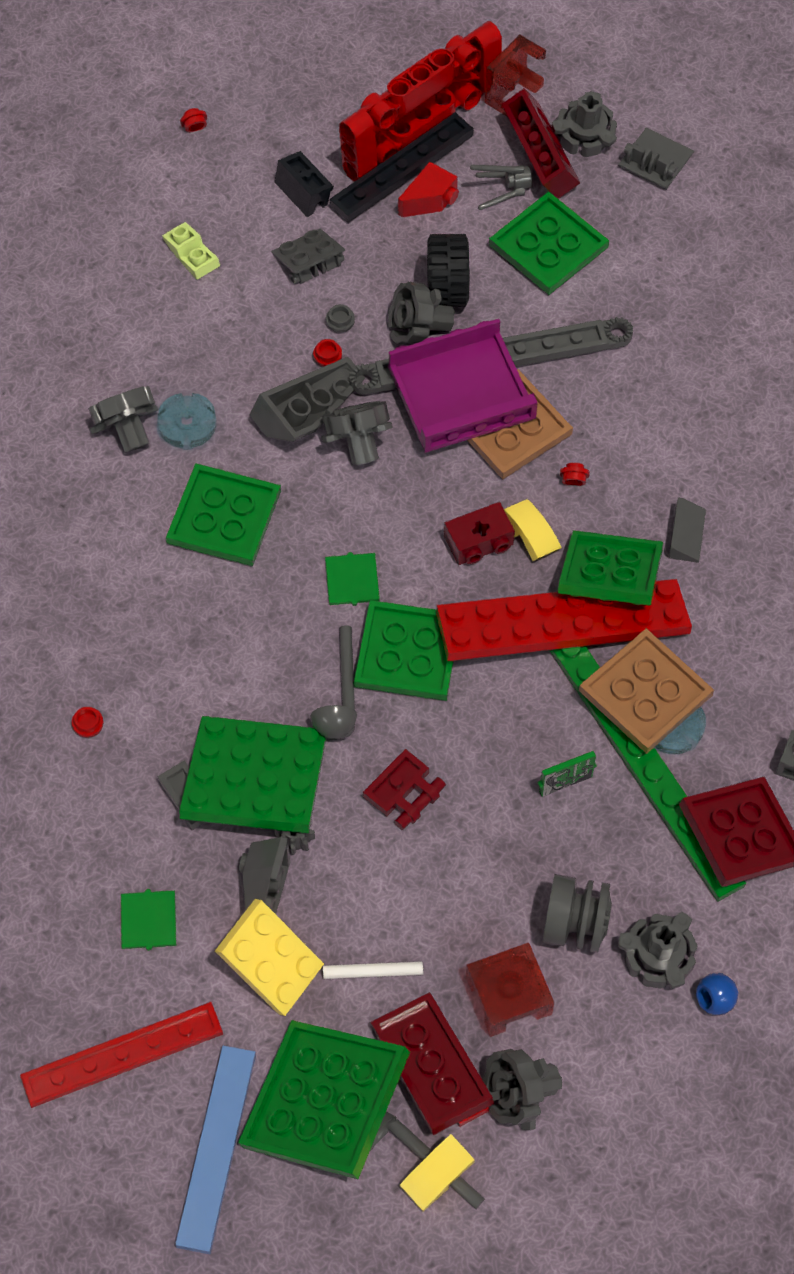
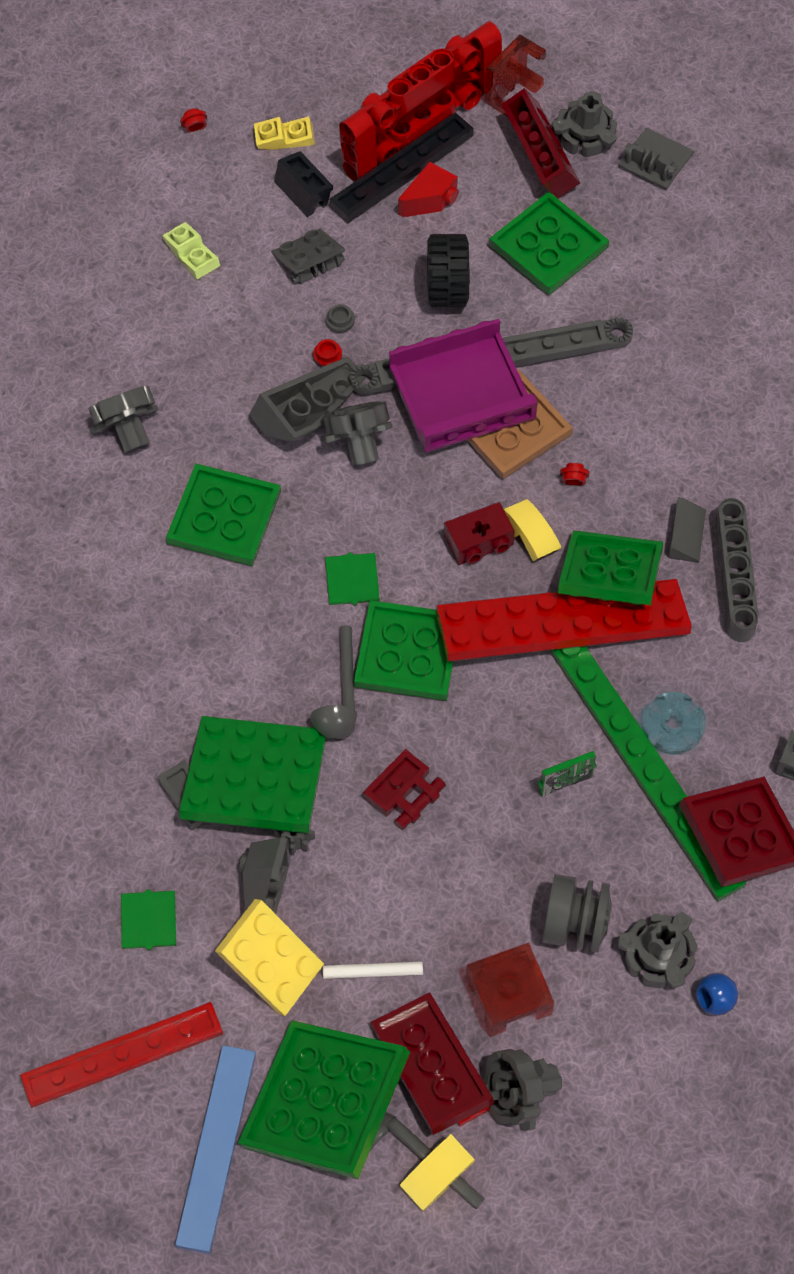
(87, 722): red plate -> none
(192, 434): clear light blue plate -> none
(278, 135): none -> light yellow slope
(419, 311): dark grey piece -> none
(515, 176): dark grey plant -> none
(646, 690): medium nougat plate -> none
(735, 582): none -> dark grey beam

